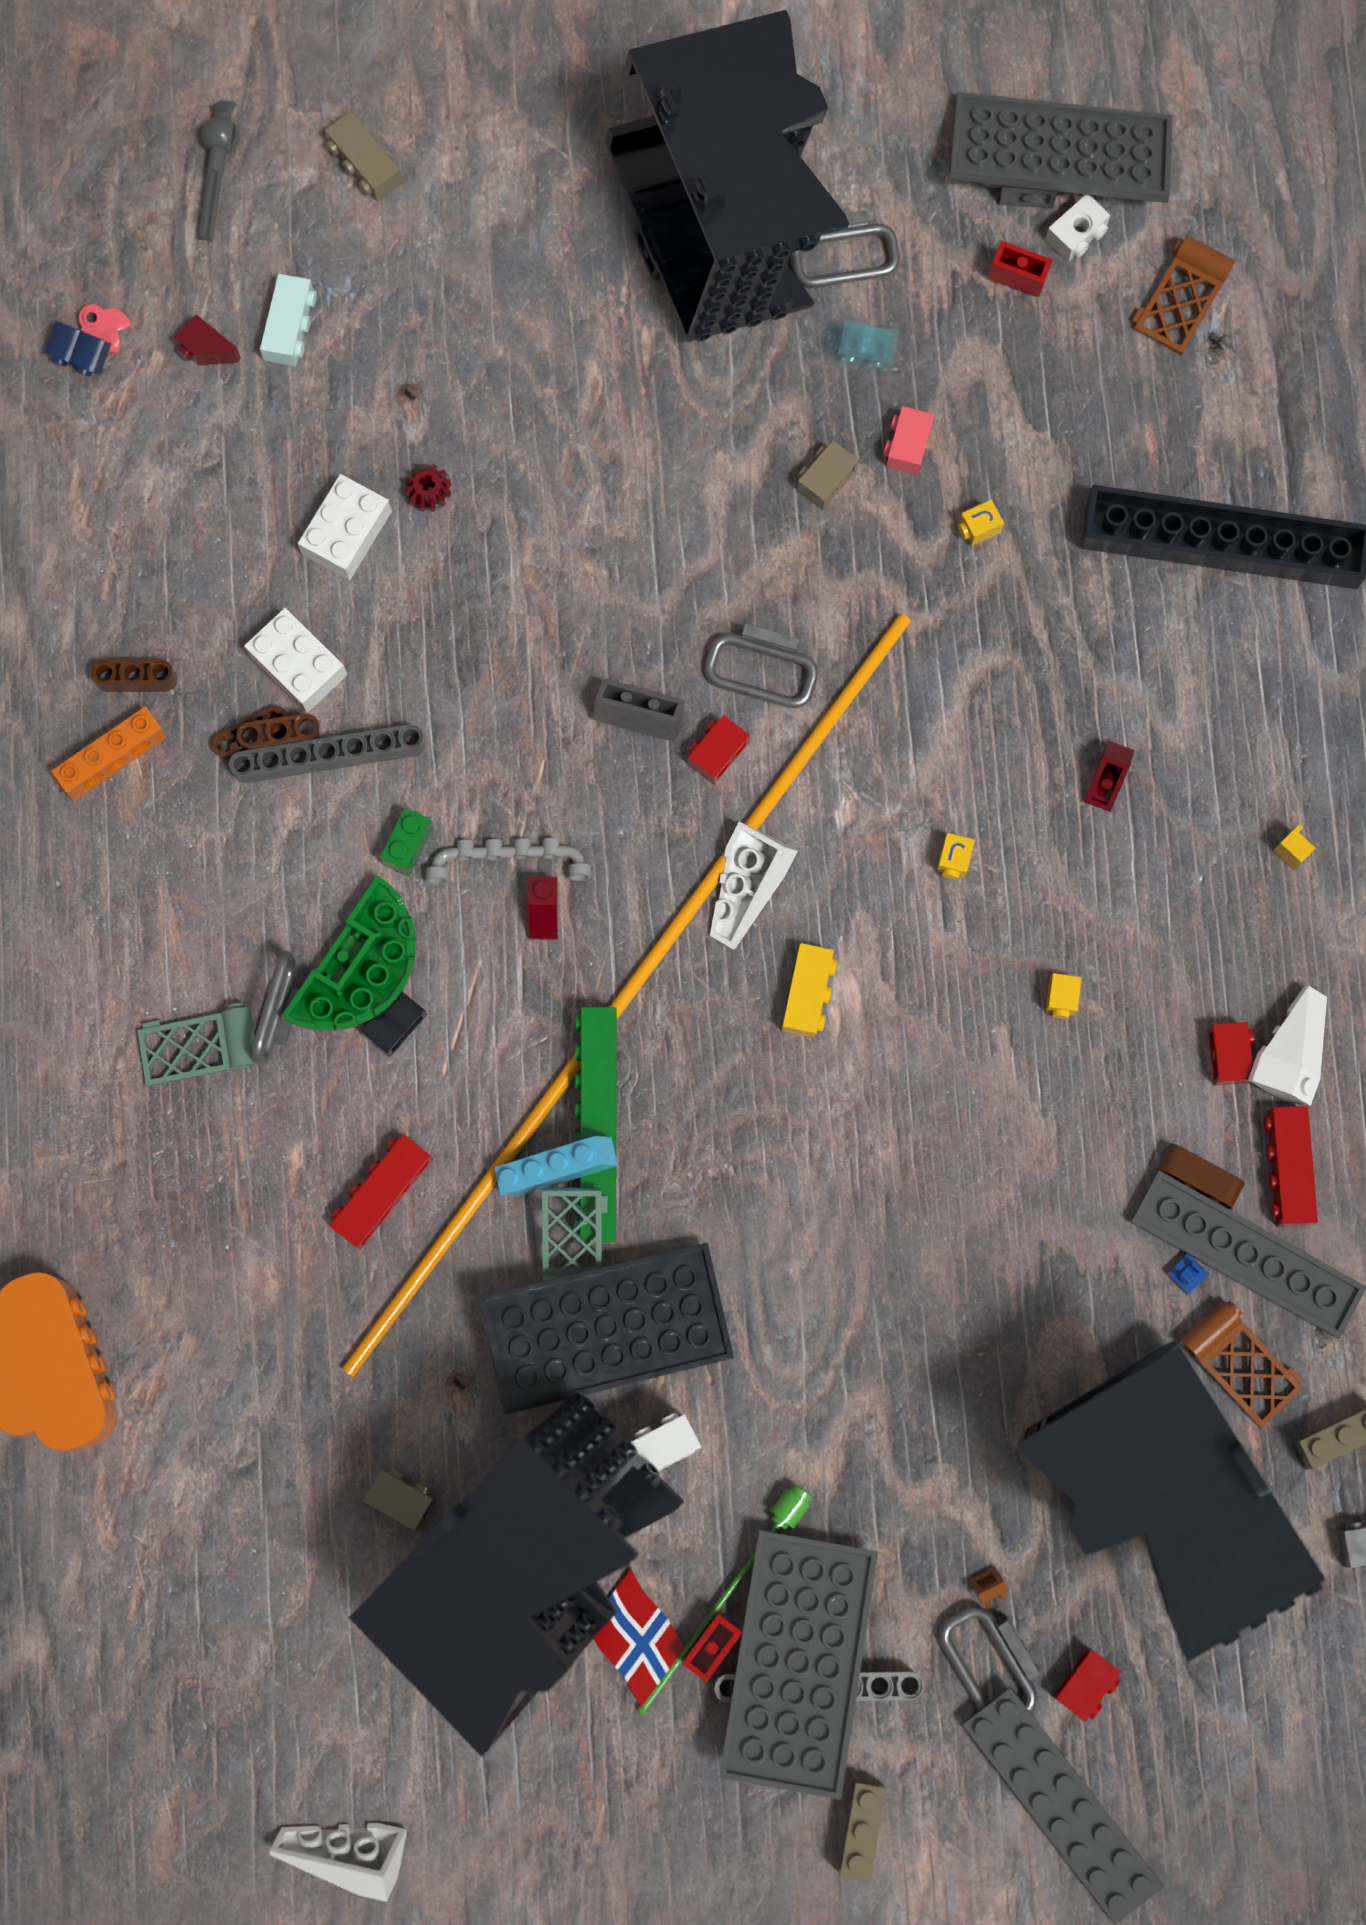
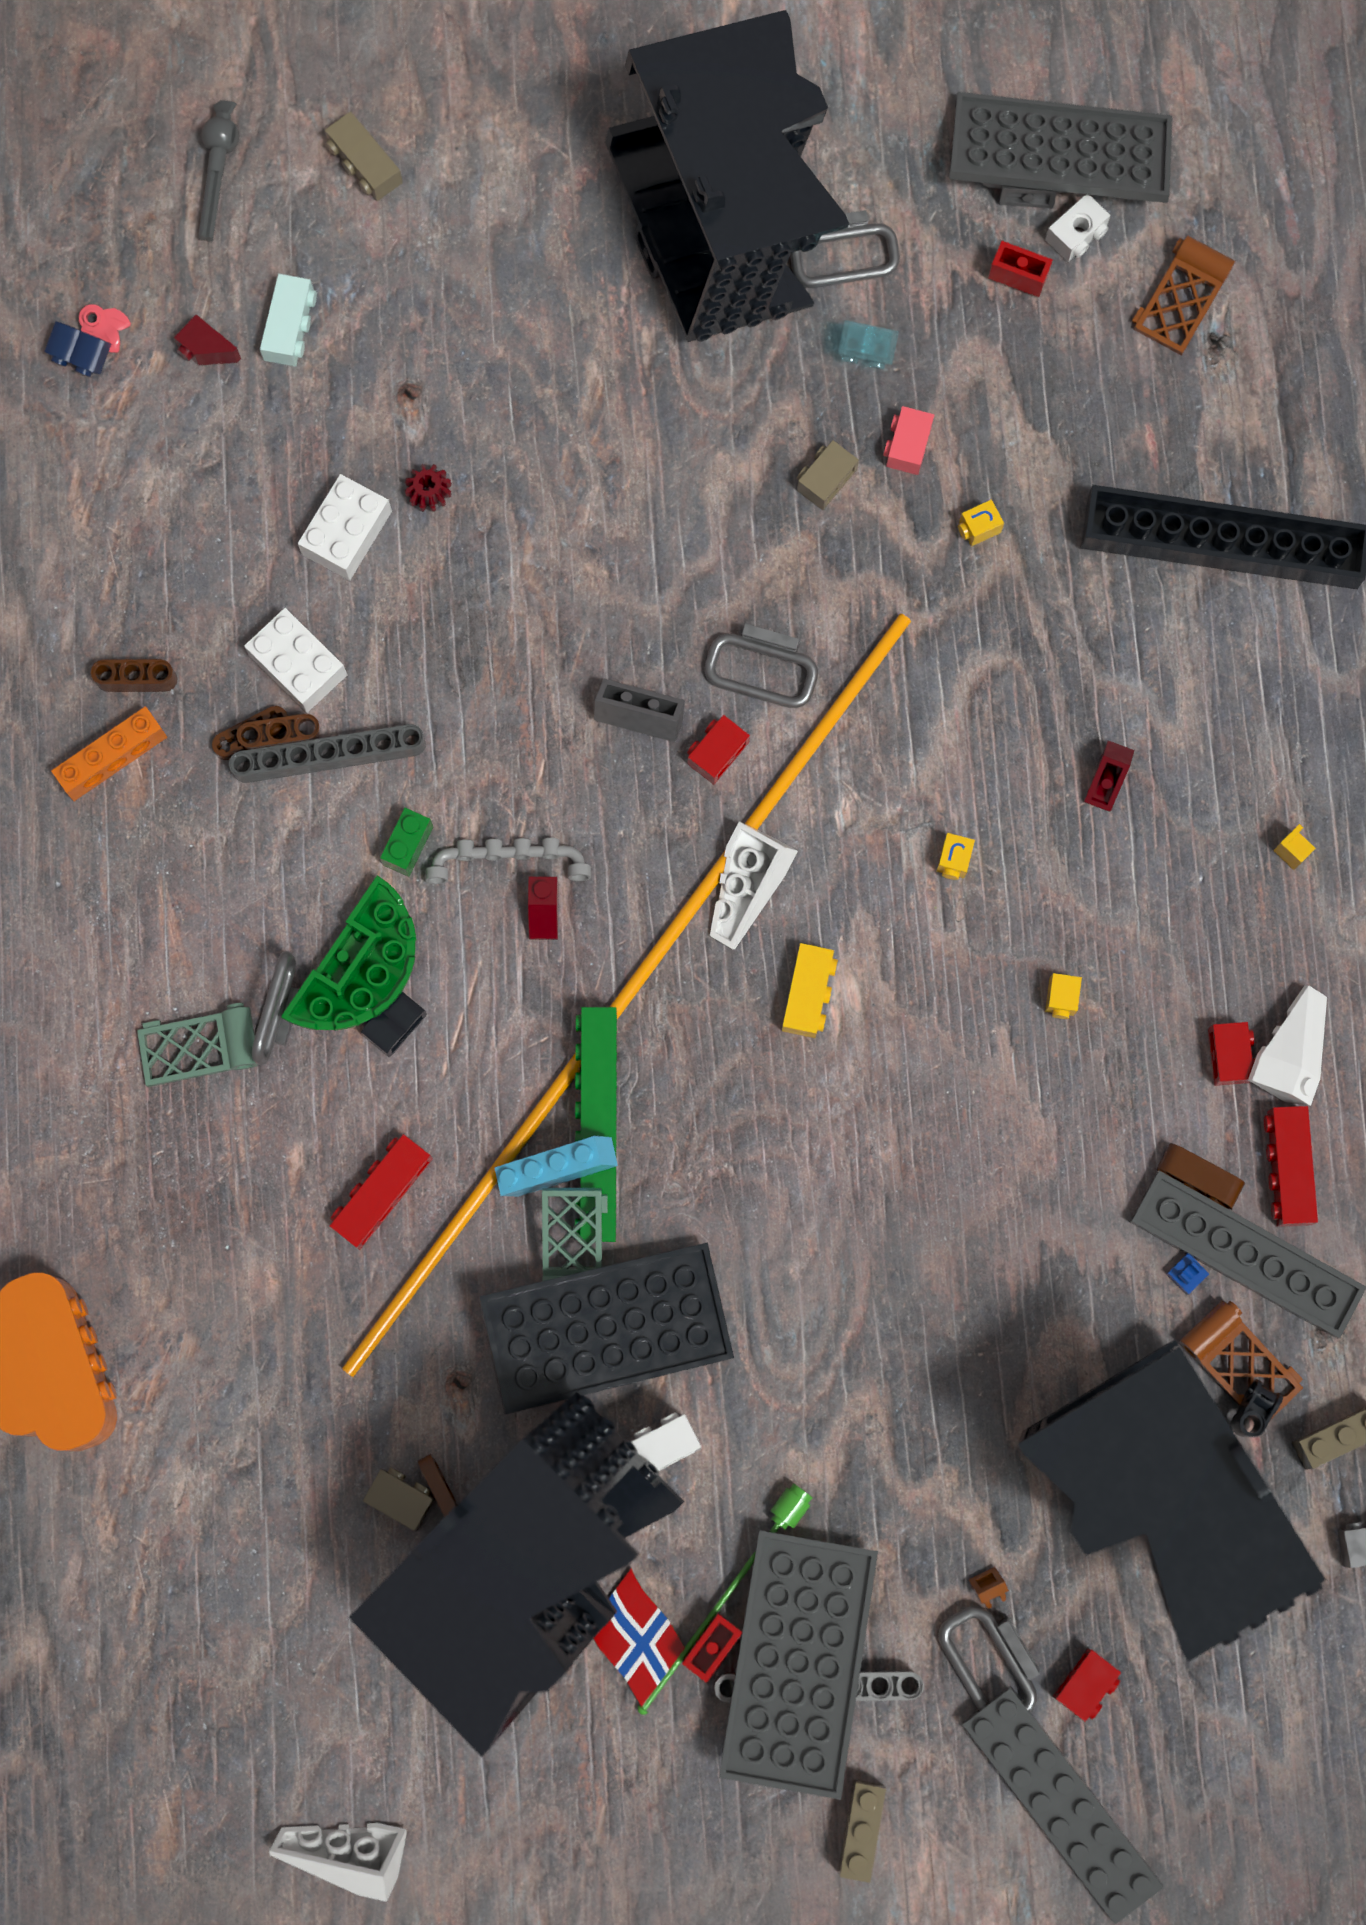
(437, 1484): none -> reddish brown beam
(1260, 1406): none -> black piece

